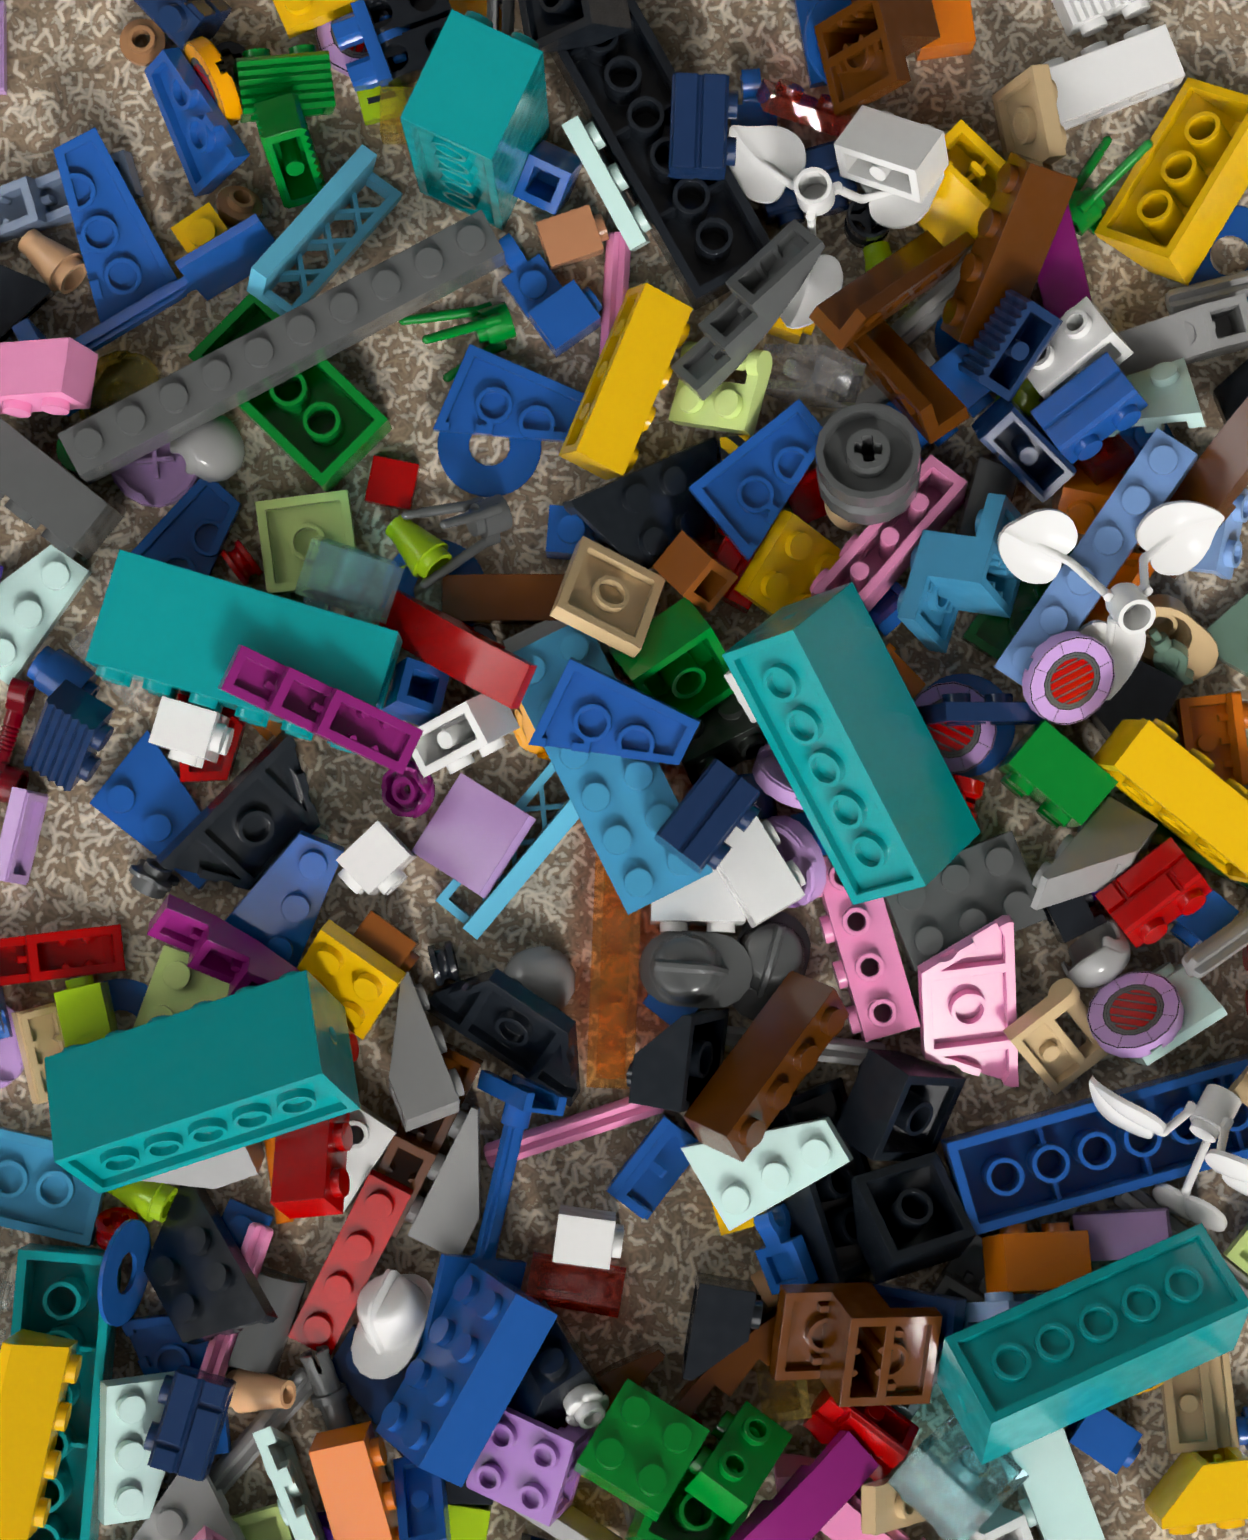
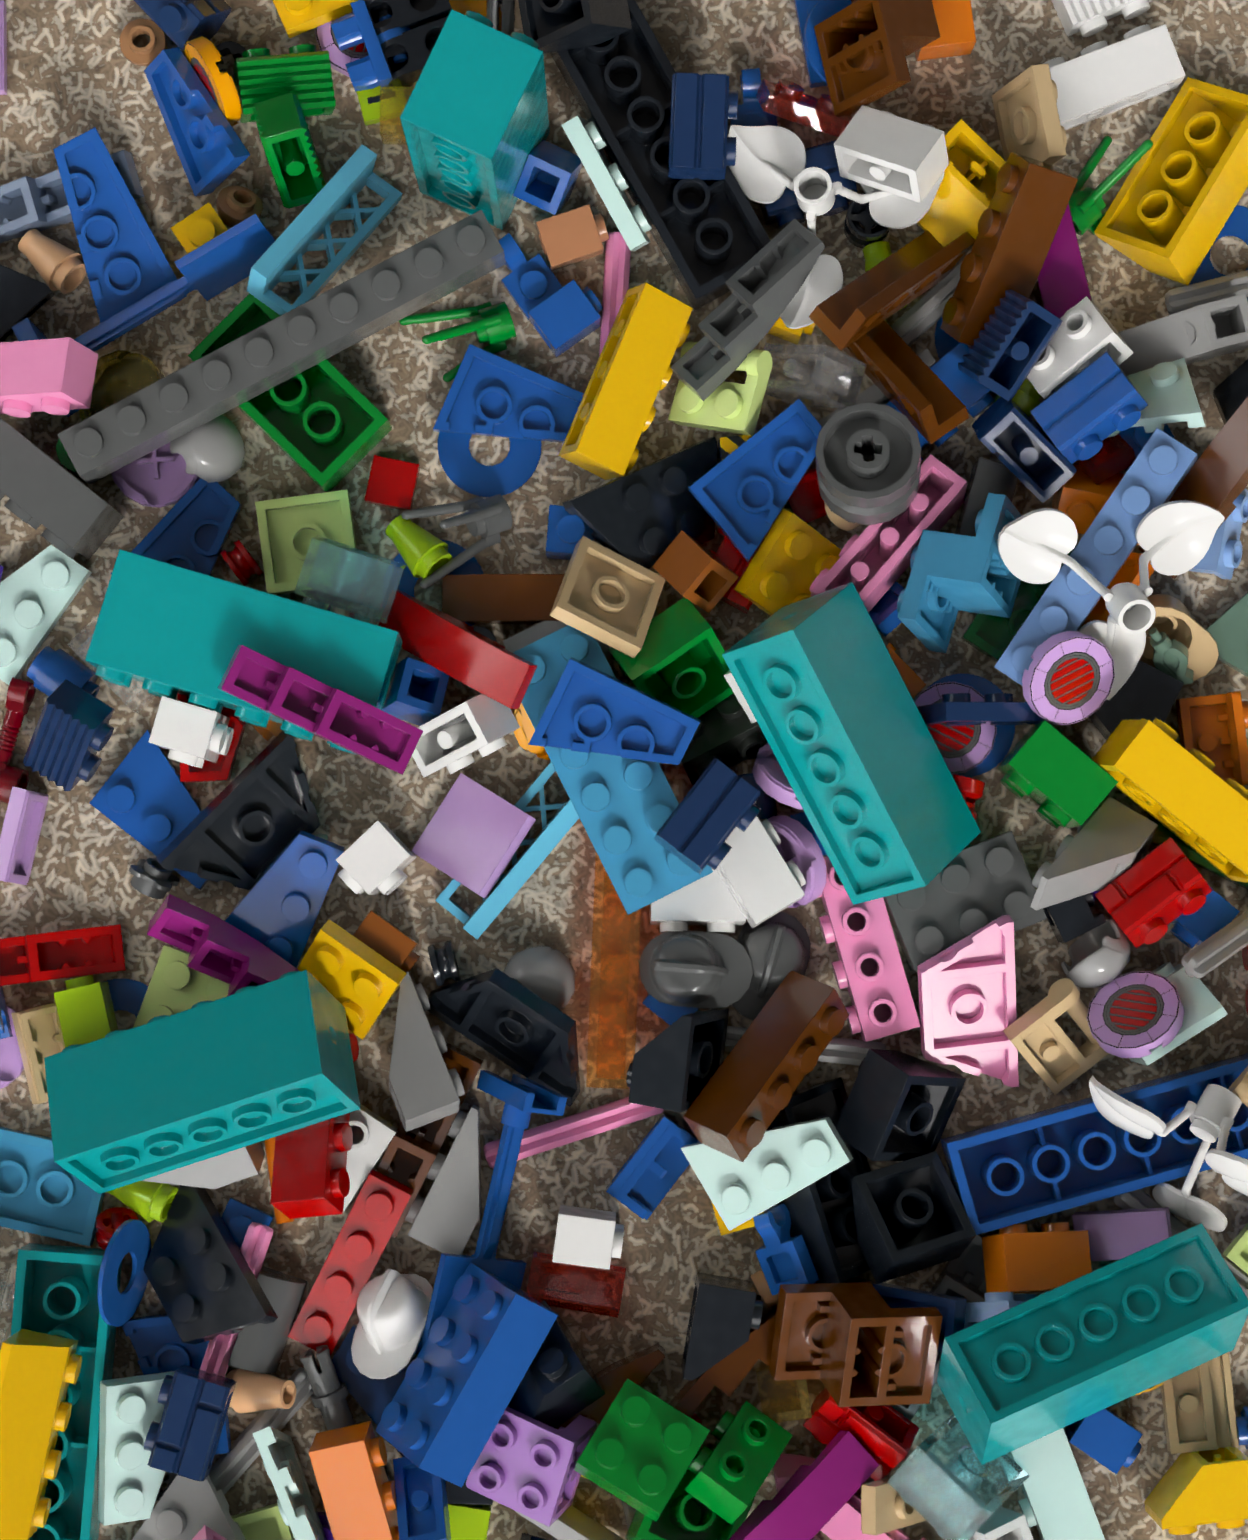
(400, 800): magenta plate -> none
(585, 1406): white plate -> none

